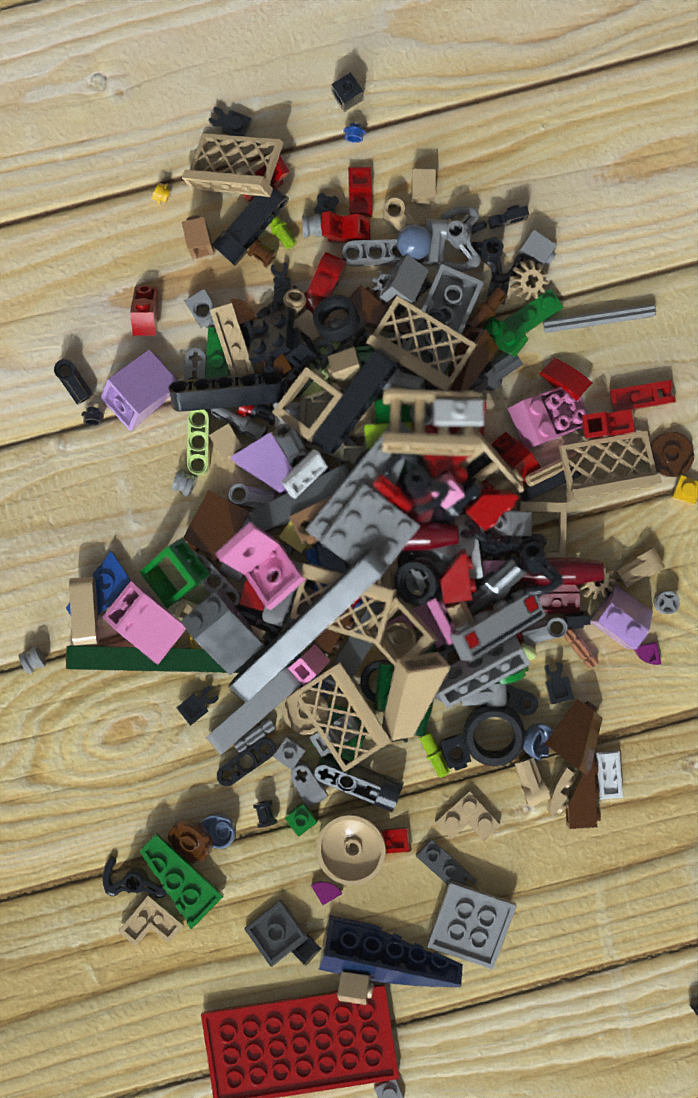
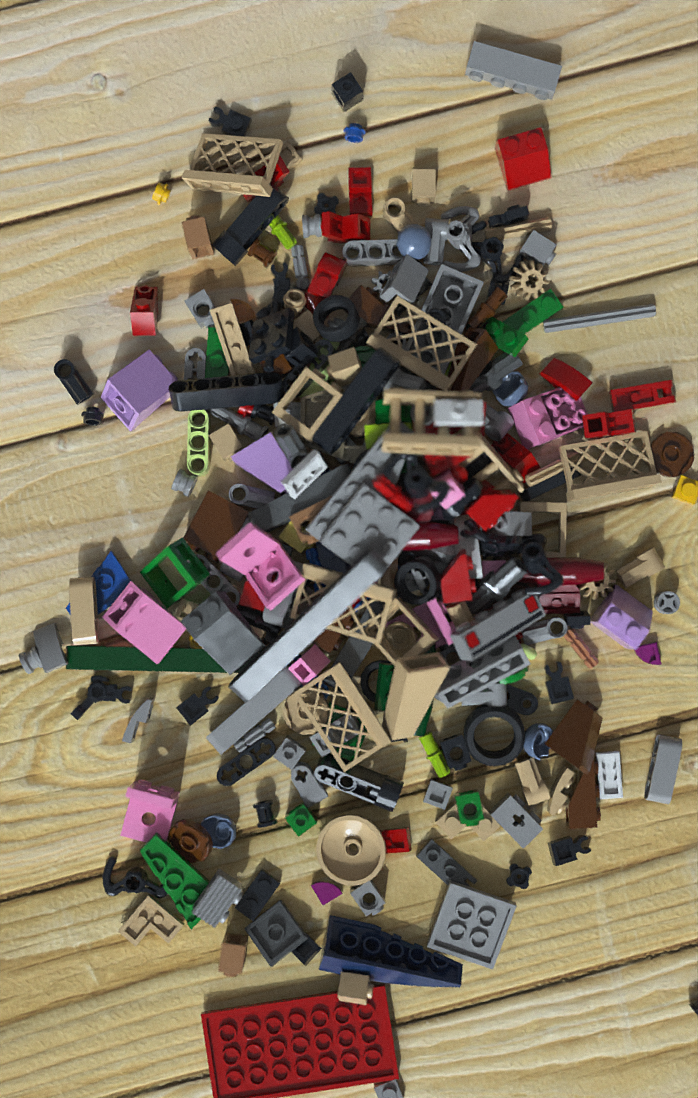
(50, 647): none -> light grey slope
(100, 692): none -> black piece
(141, 715): none -> light grey slope
(153, 799): none -> bright pink bracket
(217, 898): none -> light grey brick
(233, 954): none -> medium nougat brick
(257, 894): none -> black plate
(290, 155): none -> tan tile
(300, 267): none -> light grey axle
(359, 891): none -> light grey brick
(437, 794): none -> light grey plate
(464, 798): none -> green brick
(497, 423): none -> light grey piece
(512, 390): none -> sand blue hair
(513, 71): none -> light grey brick
(519, 229): none -> tan axle
(521, 832): none -> light grey brick
(521, 882): none -> black plate
(523, 158): none -> red slope
(565, 849): none -> black plate
(663, 769): none -> light grey beam

